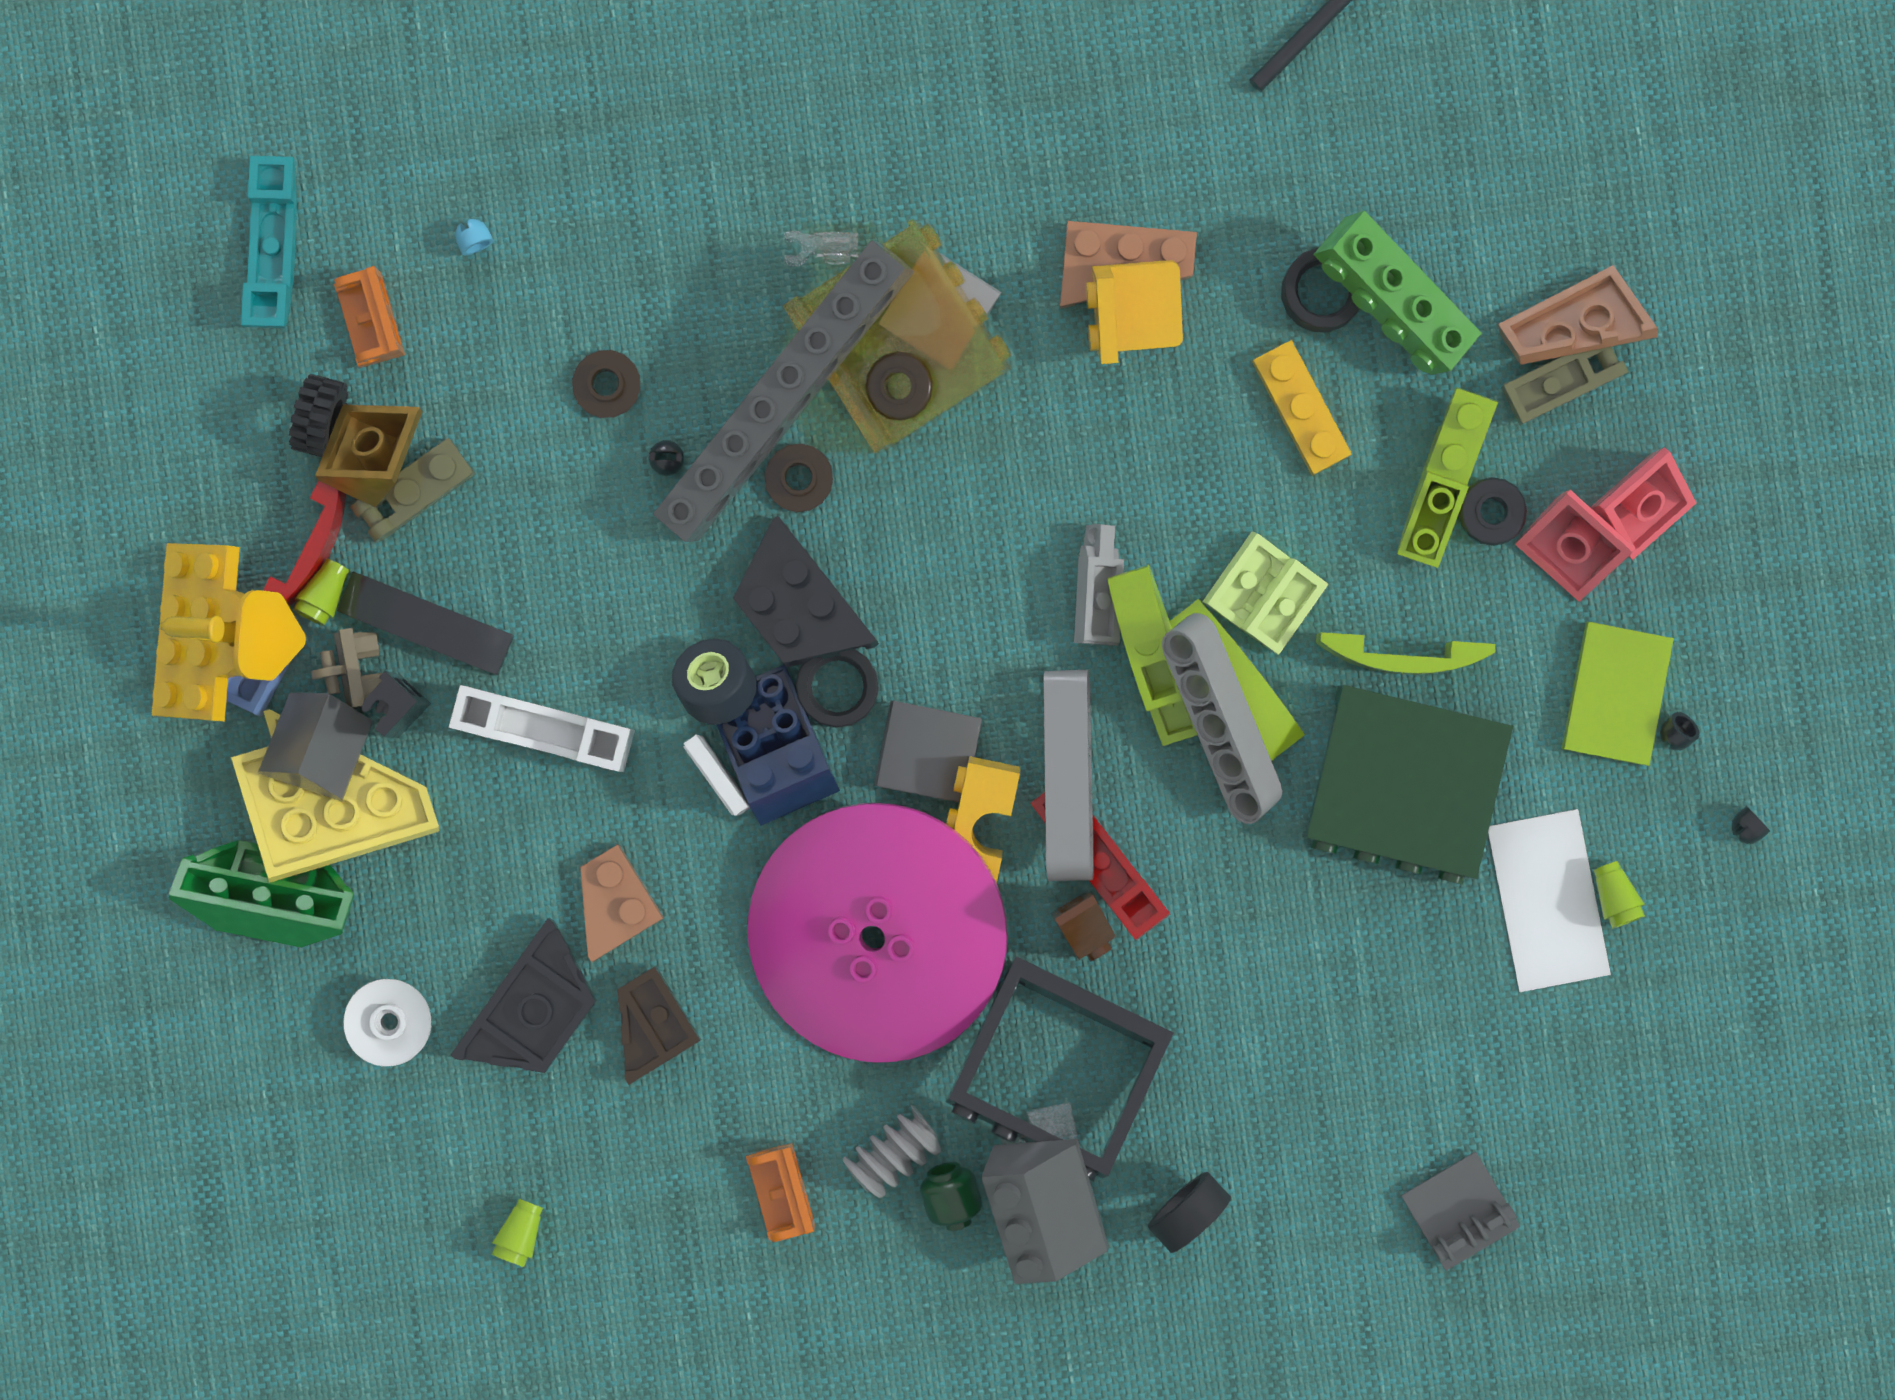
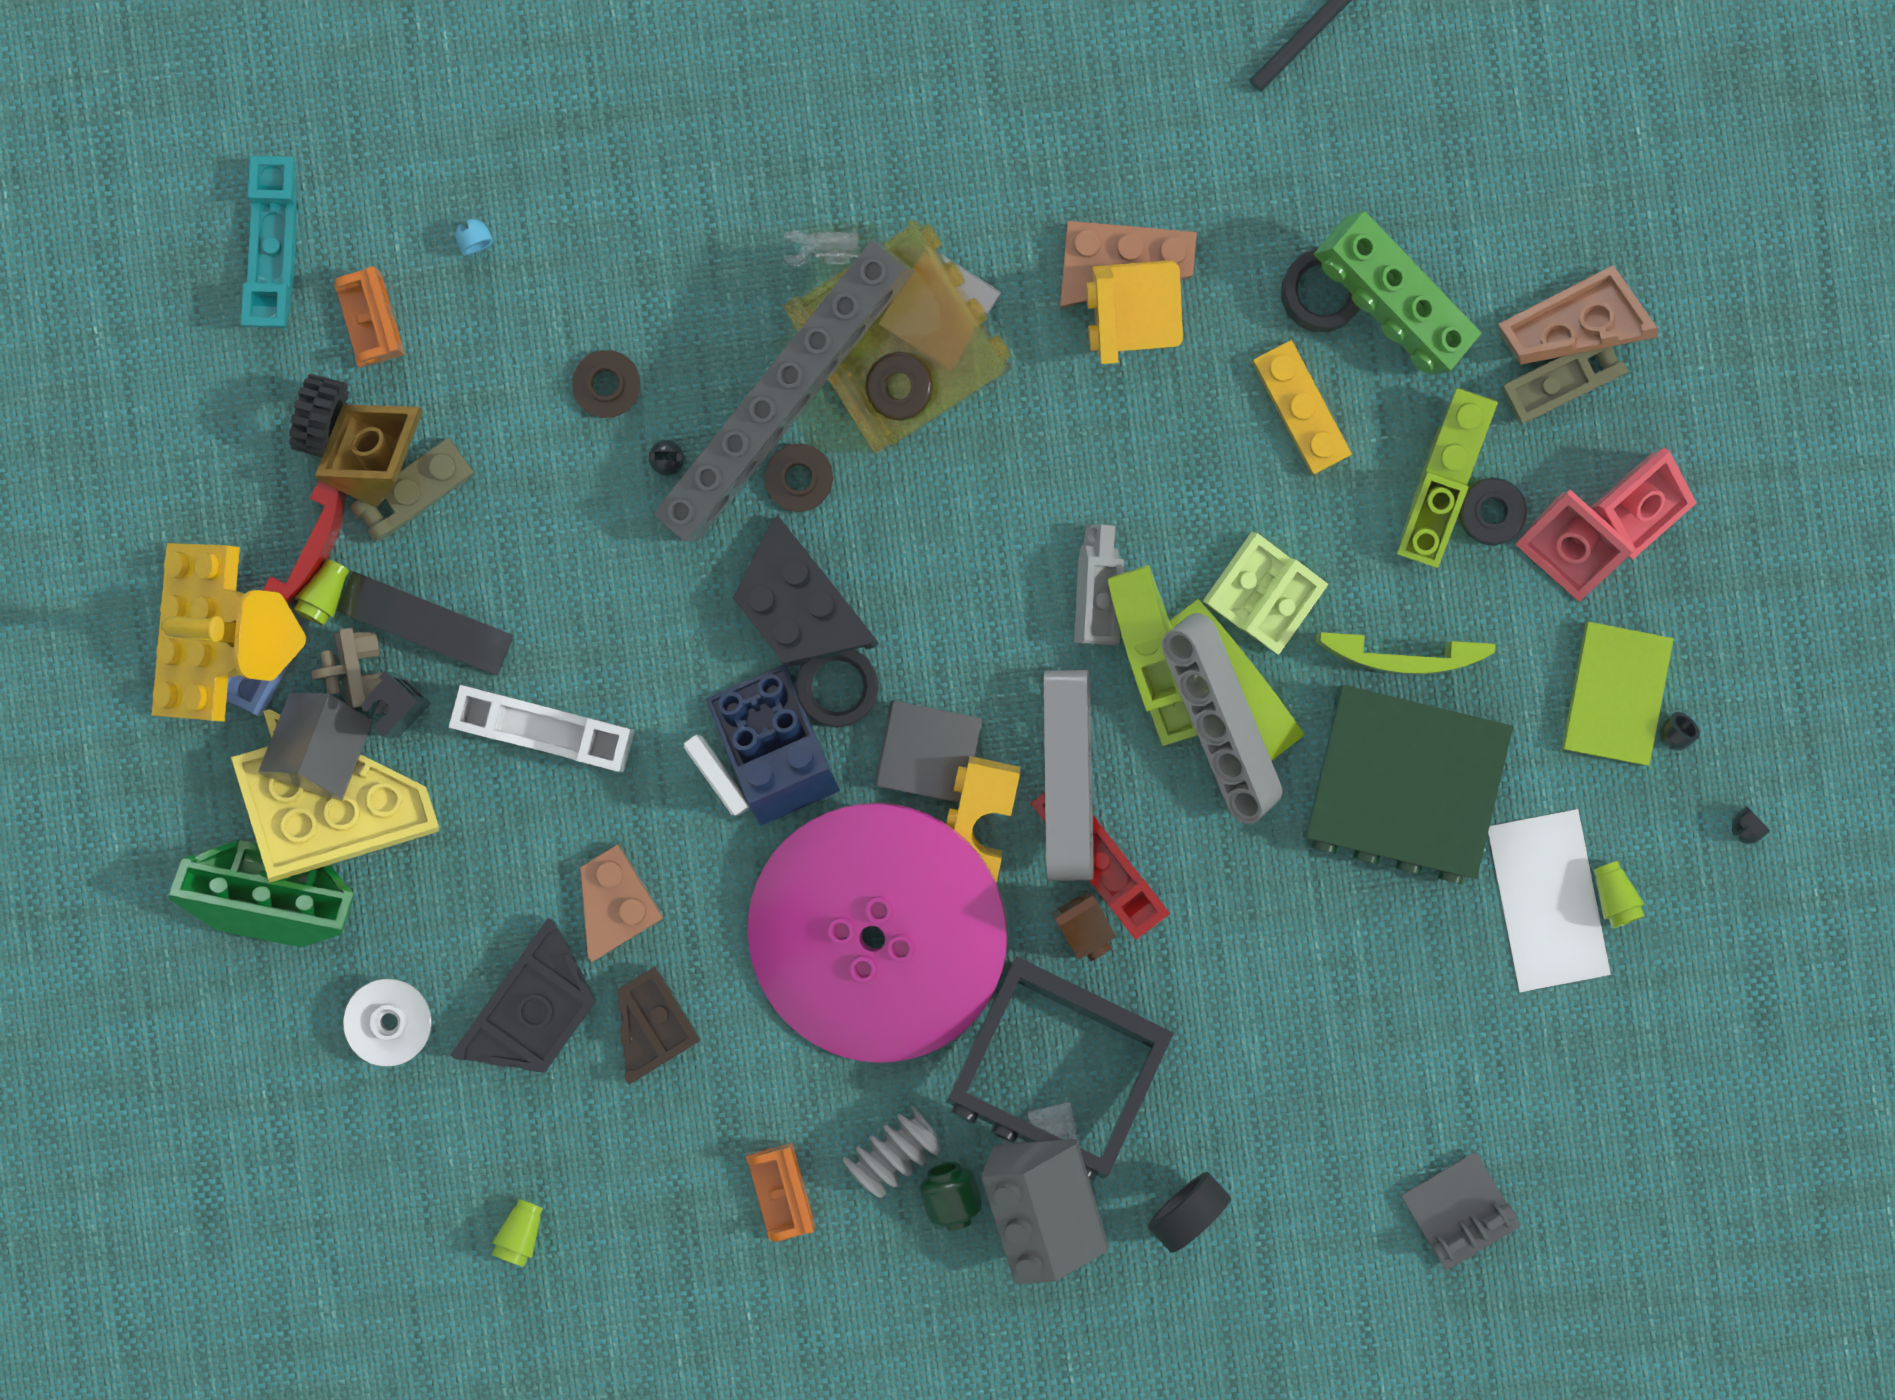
(714, 681): black wheel -> none

